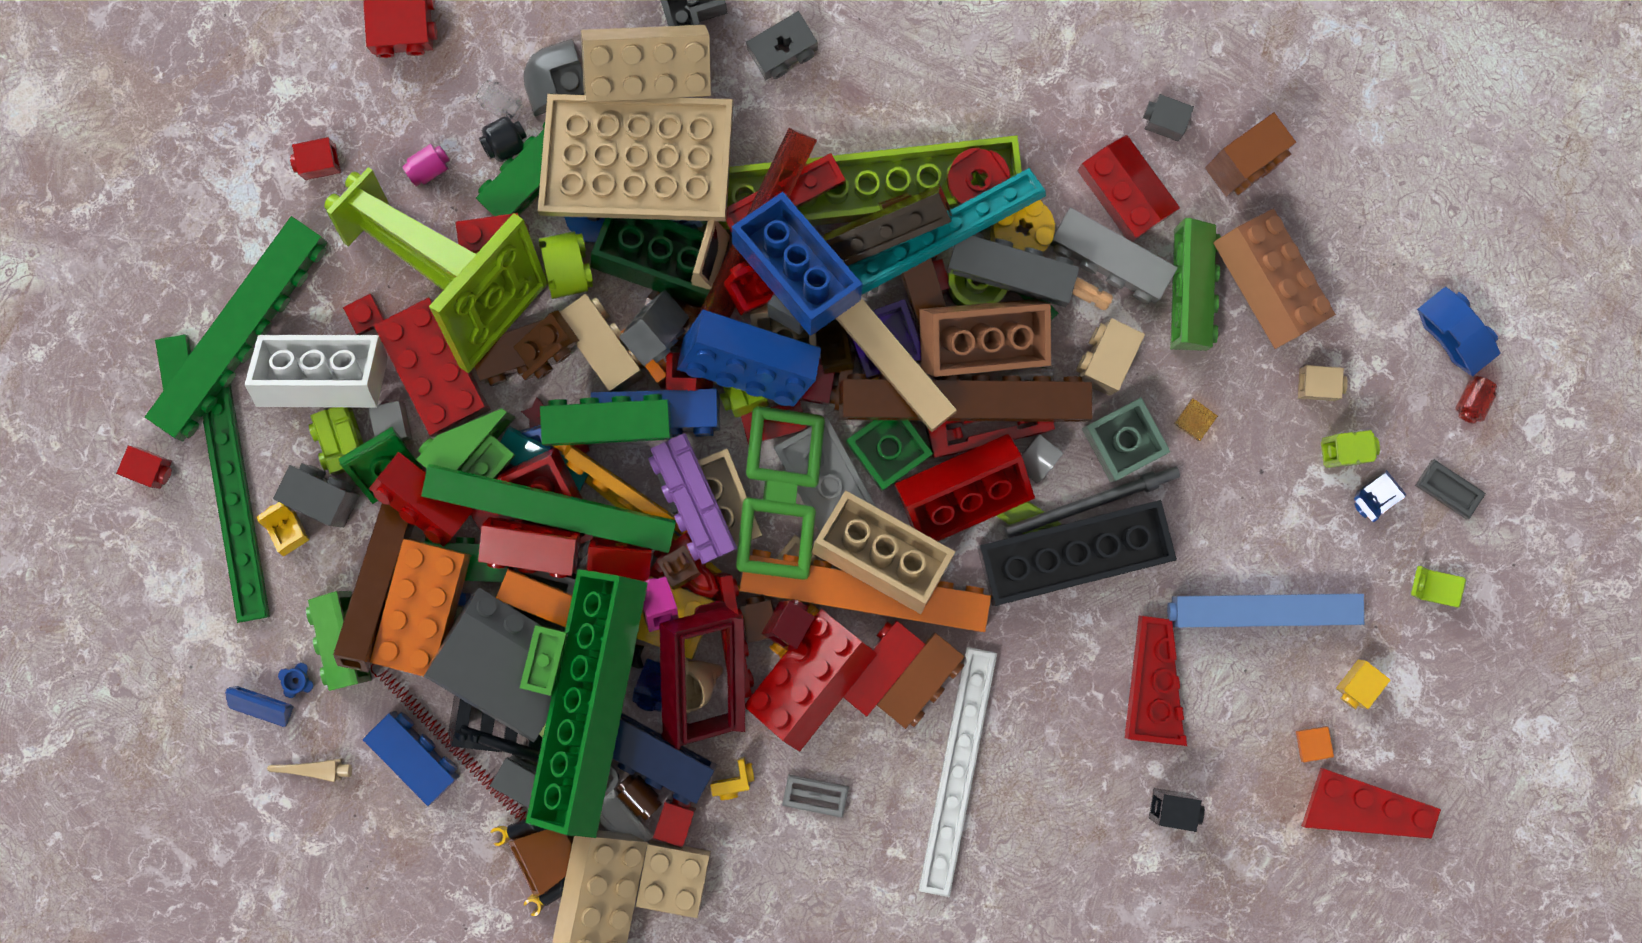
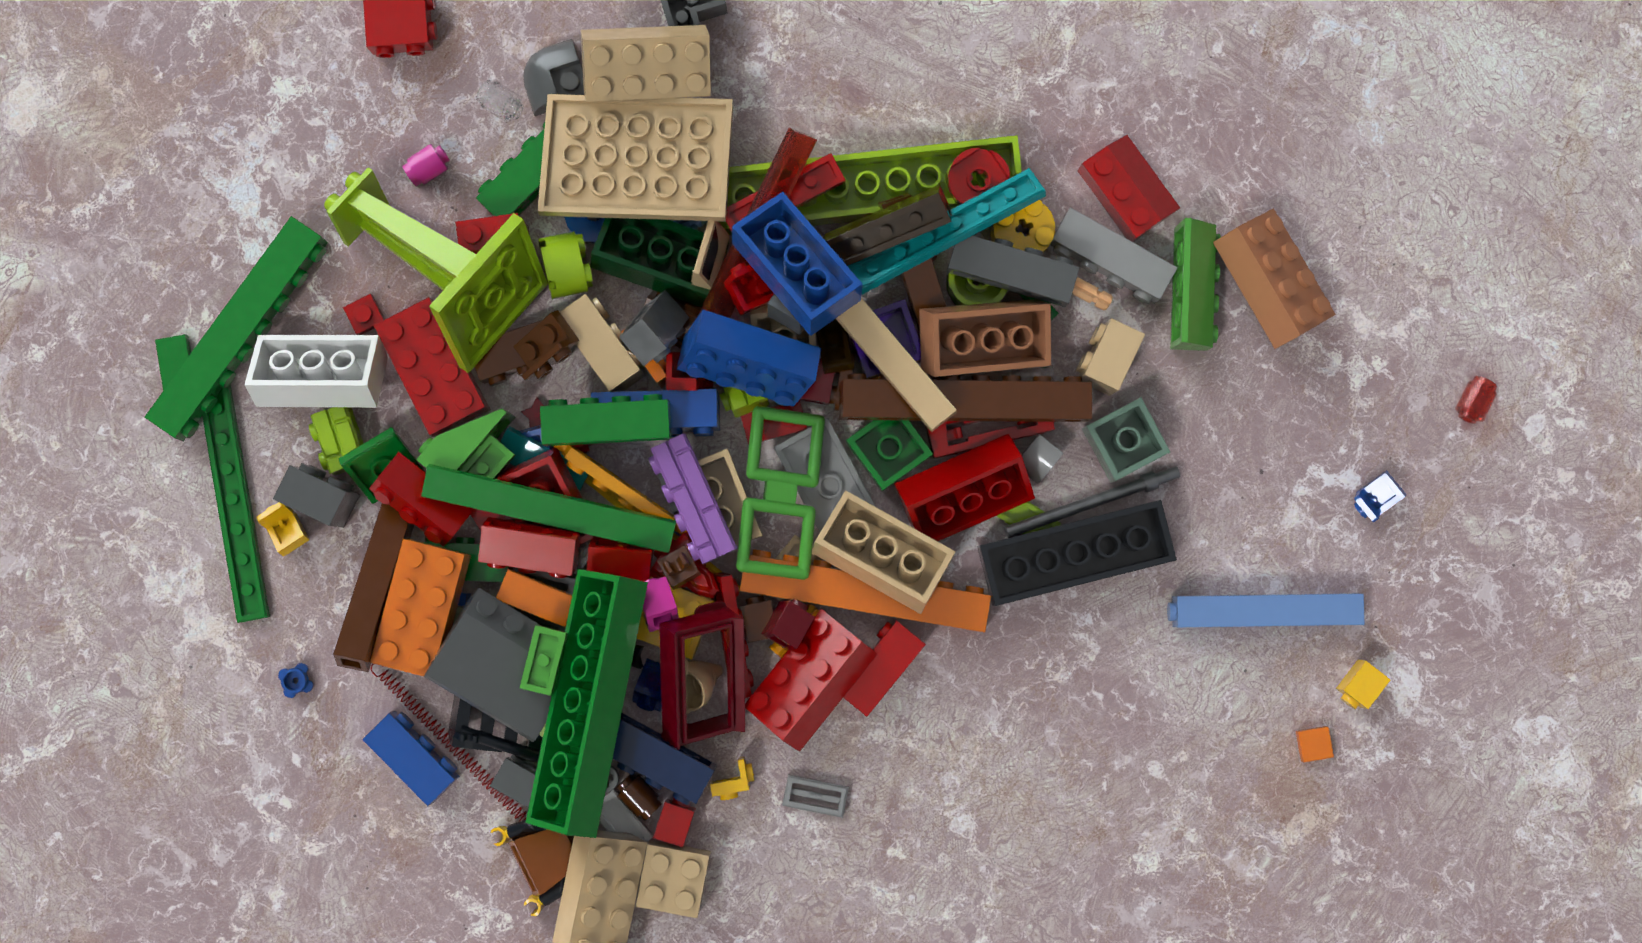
(145, 467): red brick -> none
(258, 705): blue slope -> none
(315, 158): red brick -> none
(326, 770): tan piece -> none
(327, 616): bright green slope -> none
(391, 415): light grey brick -> none
(502, 139): black head -> none
(790, 32): dark grey brick -> none
(922, 681): dark orange brick -> none
(941, 275): red tile -> none
(957, 772): white tile -> none
(1154, 690): red wing -> none
(1167, 117): dark grey brick -> none
(1176, 810): black brick -> none
(1195, 419): clear yellow tile -> none
(1251, 156): dark orange brick -> none
(1321, 383): tan brick -> none
(1349, 449): lime brick -> none
(1360, 807): red wing -> none
(1438, 587): lime bracket -> none
(1450, 489): dark grey tile -> none
(1459, 330): blue brick -> none

